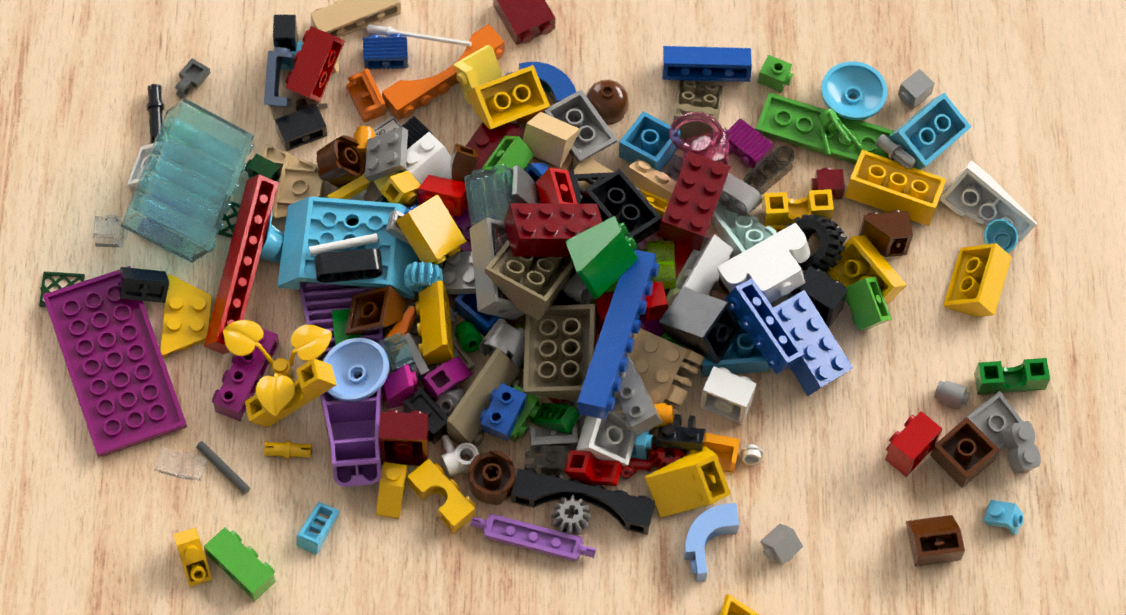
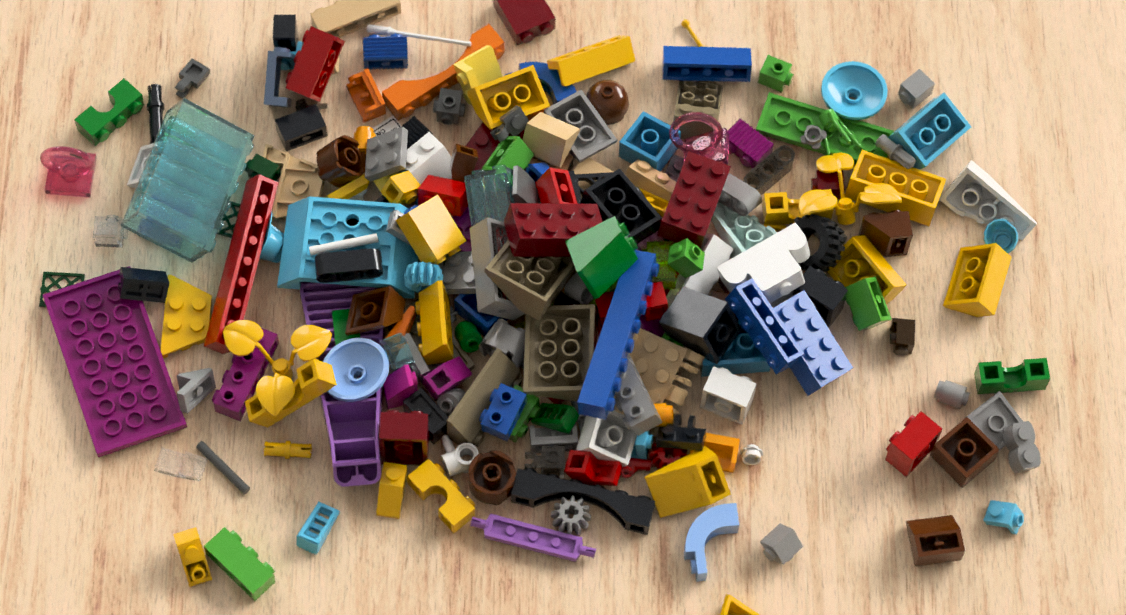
(68, 171): none -> clear pink tile
(98, 125): none -> green arch
(194, 388): none -> light grey slope
(449, 106): none -> dark grey brick
(512, 124): none -> dark grey plate
(593, 59): none -> yellow panel
(685, 23): none -> yellow hinge
(686, 258): none -> bright green brick
(817, 132): none -> light grey plate
(845, 209): none -> yellow plant
(902, 336): none -> dark brown brick

